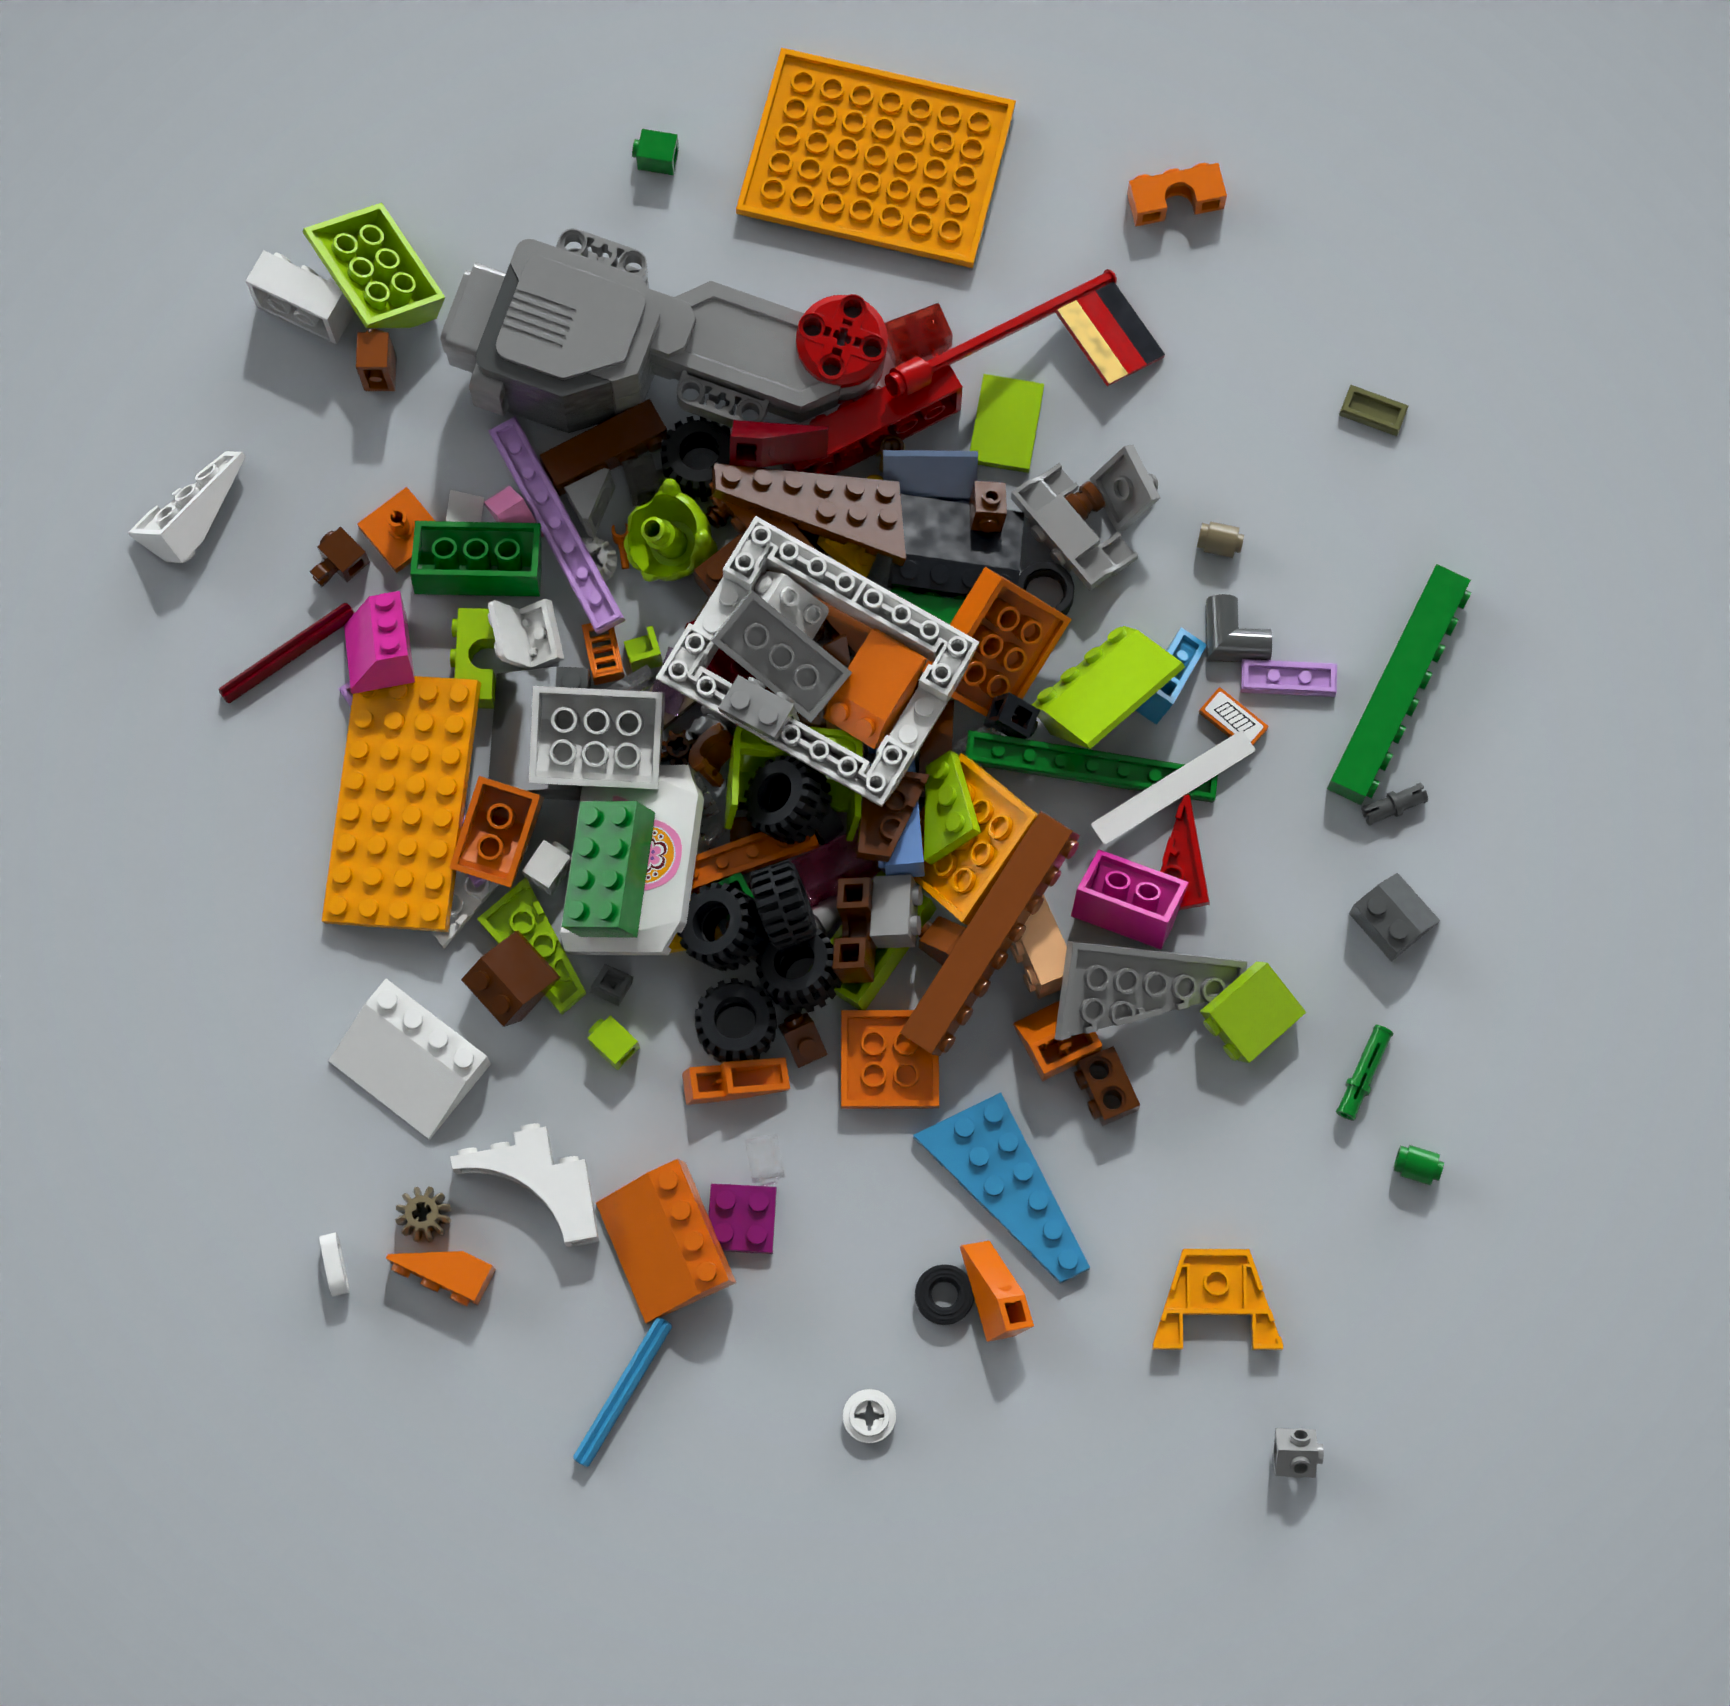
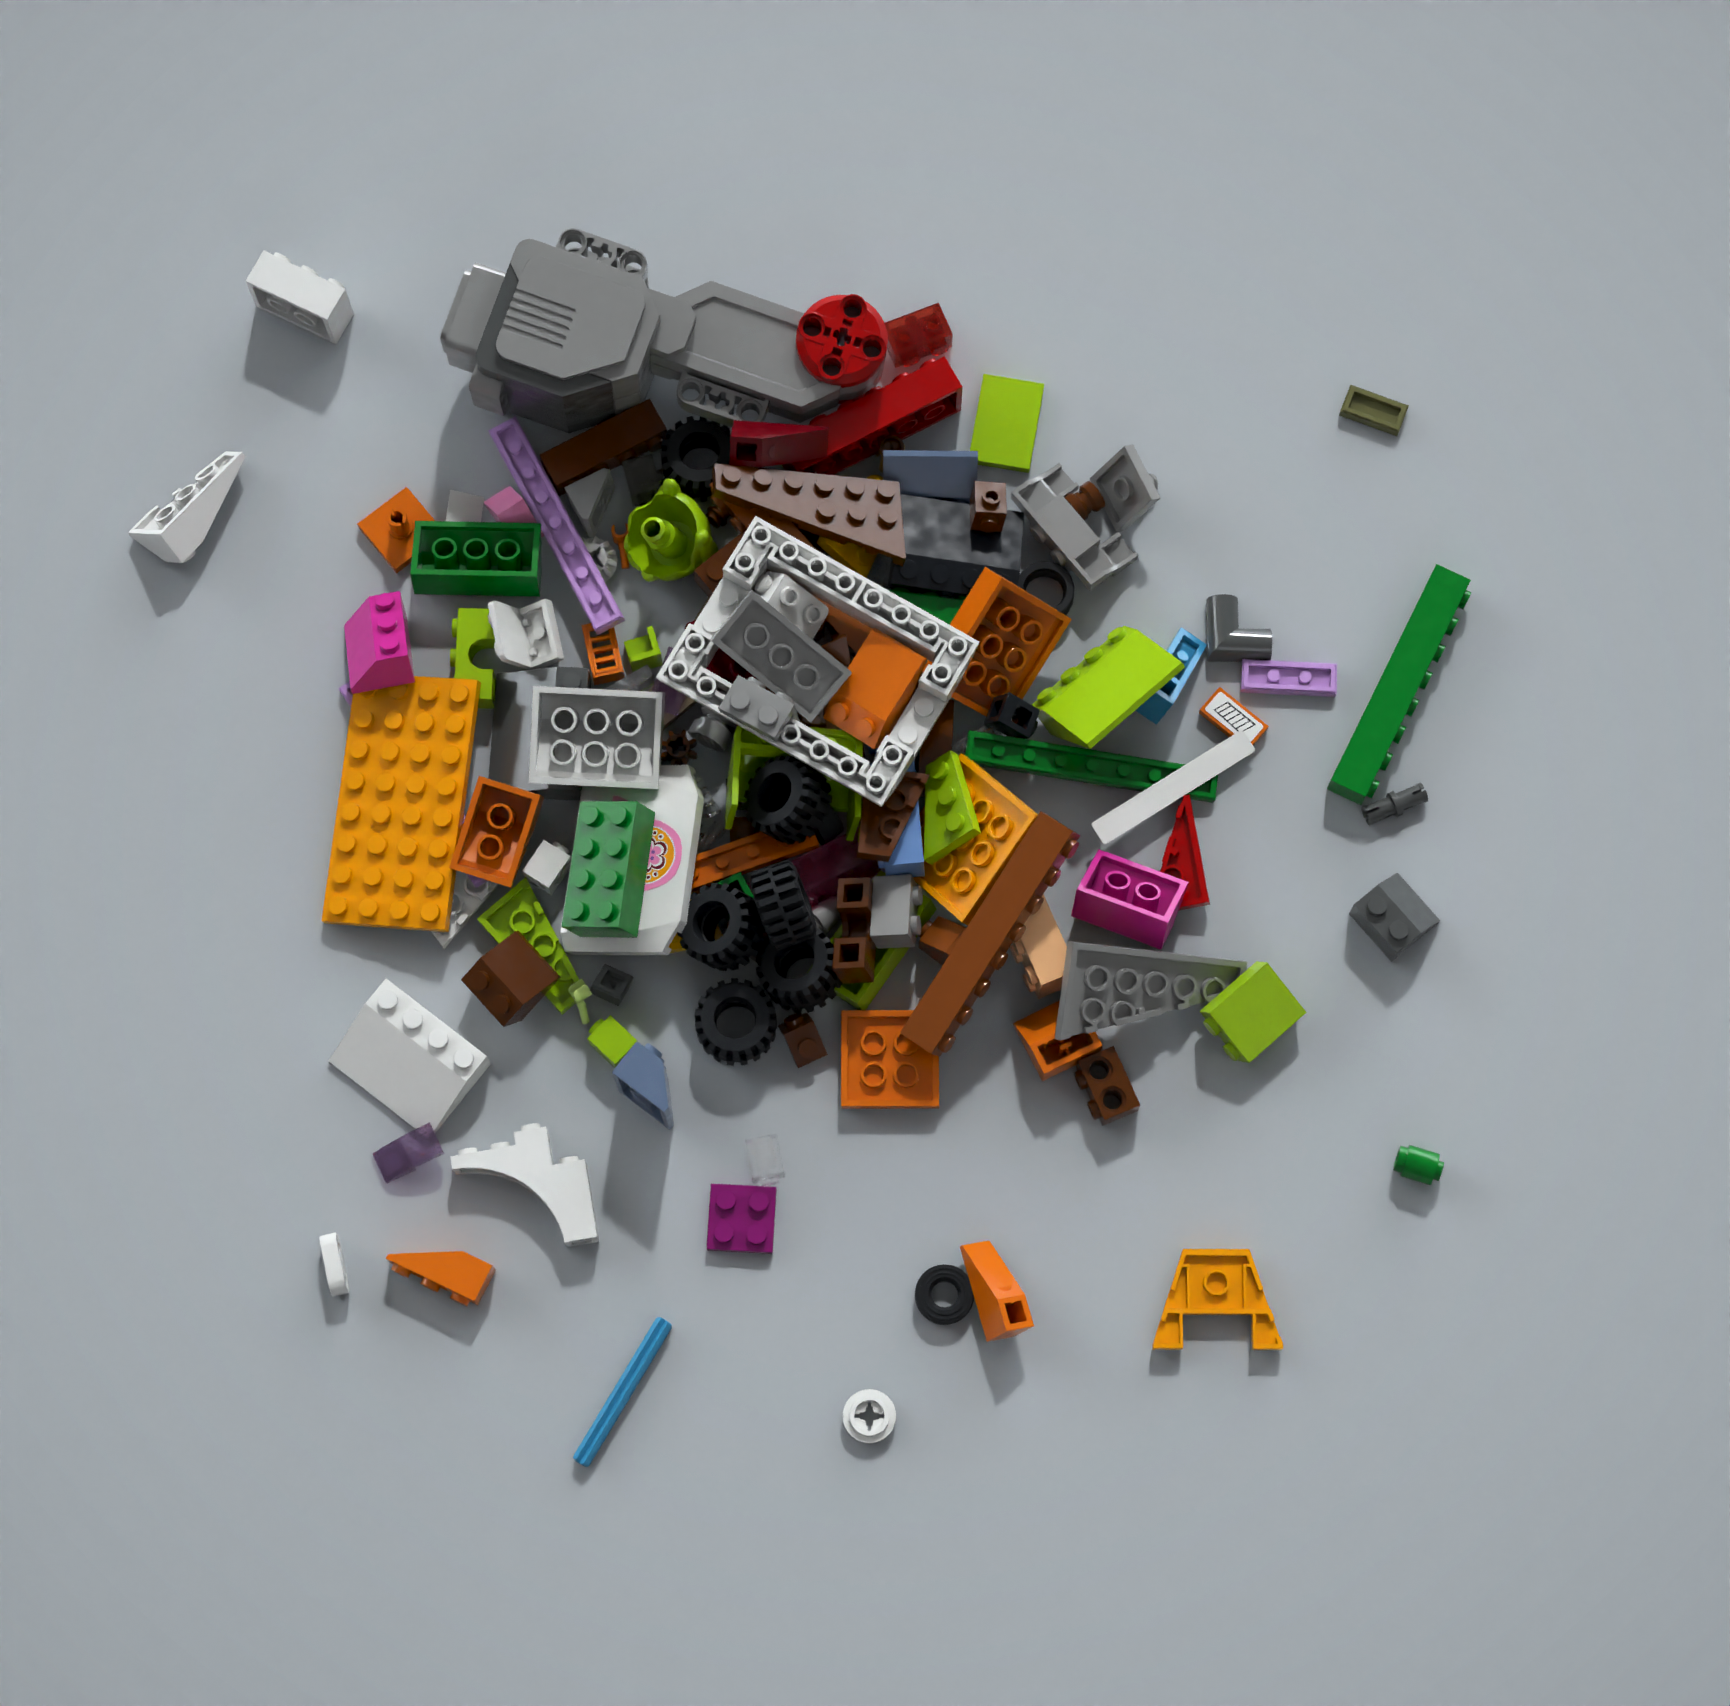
(286, 653): dark red axle -> none
(340, 555): reddish brown brick -> none
(376, 268): lime slope -> none
(376, 360): dark orange brick -> none
(407, 1153): none -> clear purple slope
(413, 1208): dark tan gear -> none
(579, 992): none -> yellowish green hand
(645, 1082): none -> sand blue slope
(656, 151): green brick -> none
(665, 1240): orange slope -> none
(710, 753): dark orange piece -> none
(735, 1080): orange slope -> none
(876, 157): light orange plate -> none
(1000, 1172): dark azure wing -> none
(1092, 314): flag -> none
(1199, 184): orange arch -> none
(1220, 539): dark tan brick -> none
(1296, 1452): light grey brick -> none
(1359, 1084): green pin -> none

